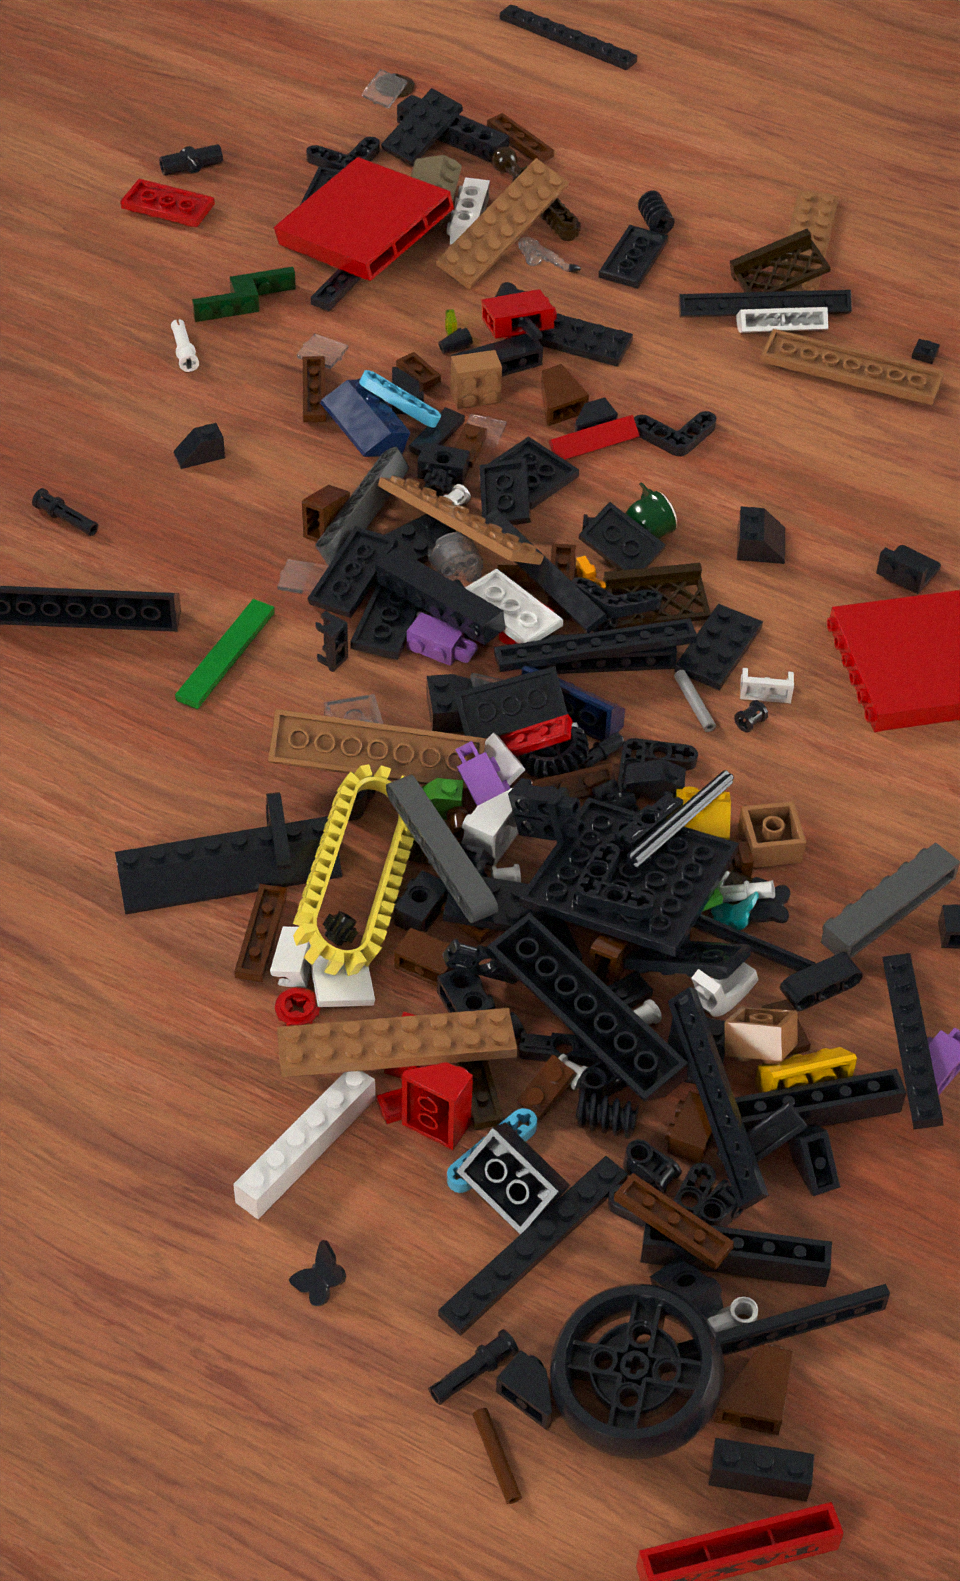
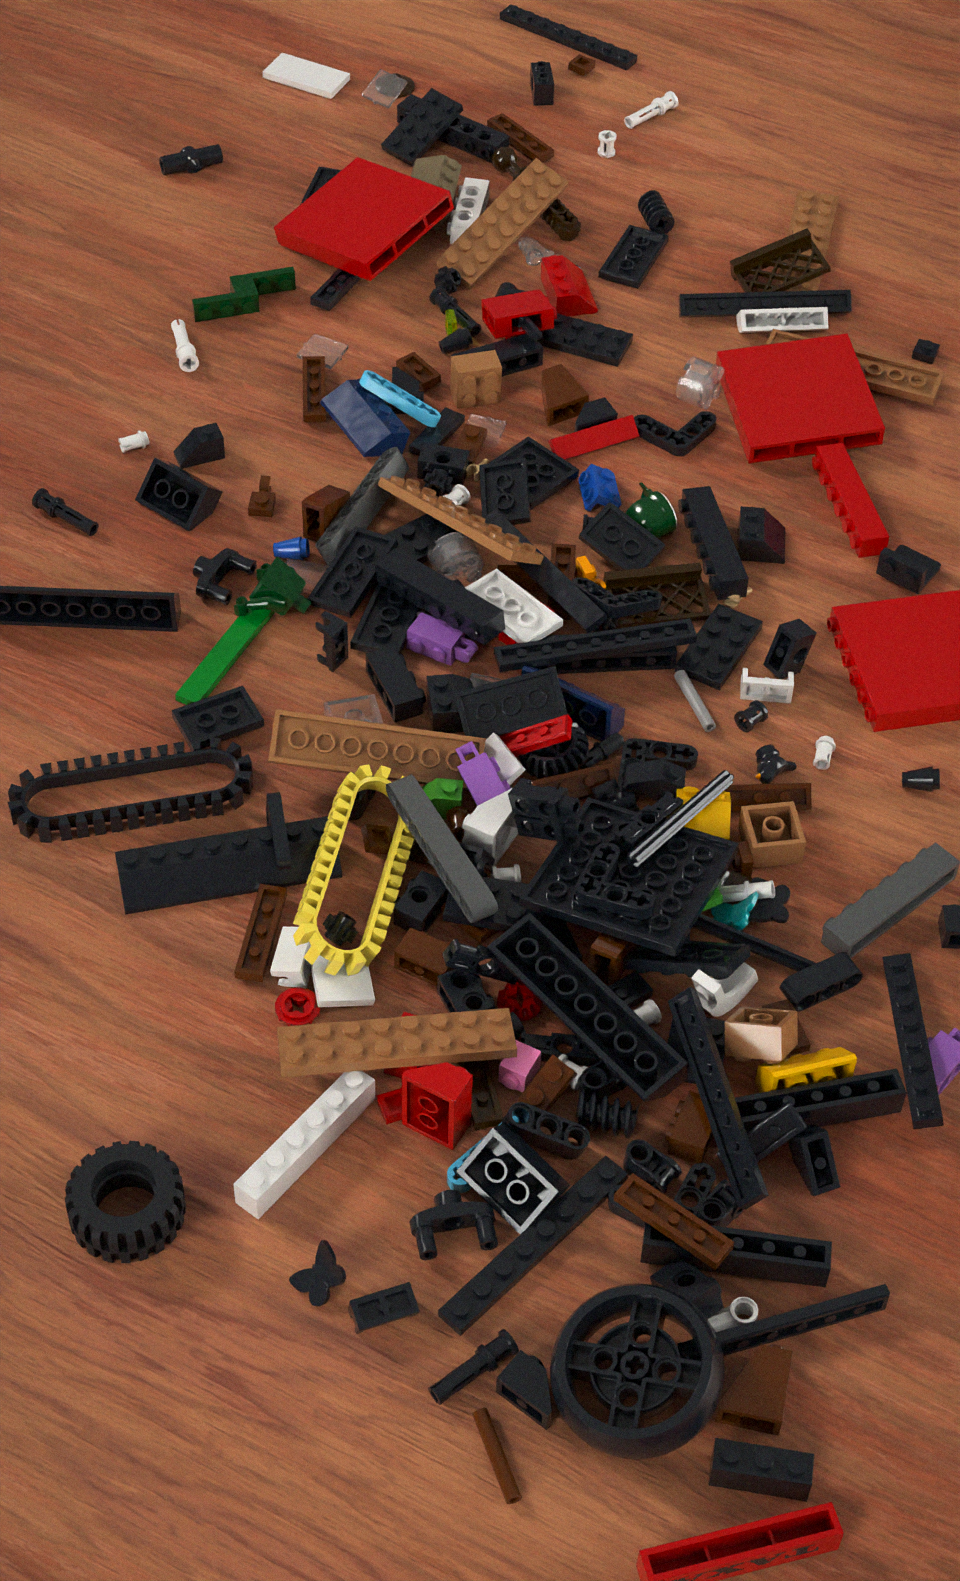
(28, 821): none -> black piece
(133, 1234): none -> black tyre
(134, 441): none -> white pin
(167, 202): red plate -> none
(177, 494): none -> black slope
(214, 570): none -> black connector
(218, 717): none -> black plate
(262, 502): none -> reddish brown plate
(277, 590): none -> dark green torso
(294, 548): none -> blue cone
(306, 75): none -> white tile
(322, 156): black beam -> none
(376, 838): none -> reddish brown plate
(383, 1307): none -> black hinge
(395, 683): none -> black brick
(447, 302): none -> black pin
(448, 279): none -> black gear
(450, 1215): none -> black connector
(475, 469): none -> tan hand
(507, 999): none -> red gear
(520, 1070): none -> bright pink brick
(541, 83): none -> black brick
(560, 1130): none -> black beam
(566, 287): none -> red slope
(581, 65): none -> reddish brown plate
(599, 487): none -> blue bracket
(606, 143): none -> white bush
(663, 102): none -> white pin
(700, 382): none -> clear brick
(713, 542): none -> black brick
(734, 600): none -> tan hand
(770, 793): none -> reddish brown plate
(771, 764): none -> black animal
(789, 648): none -> black brick
(799, 397): none -> red brick
(825, 746): none -> white pin
(850, 500): none -> red brick
(922, 779): none -> black cone

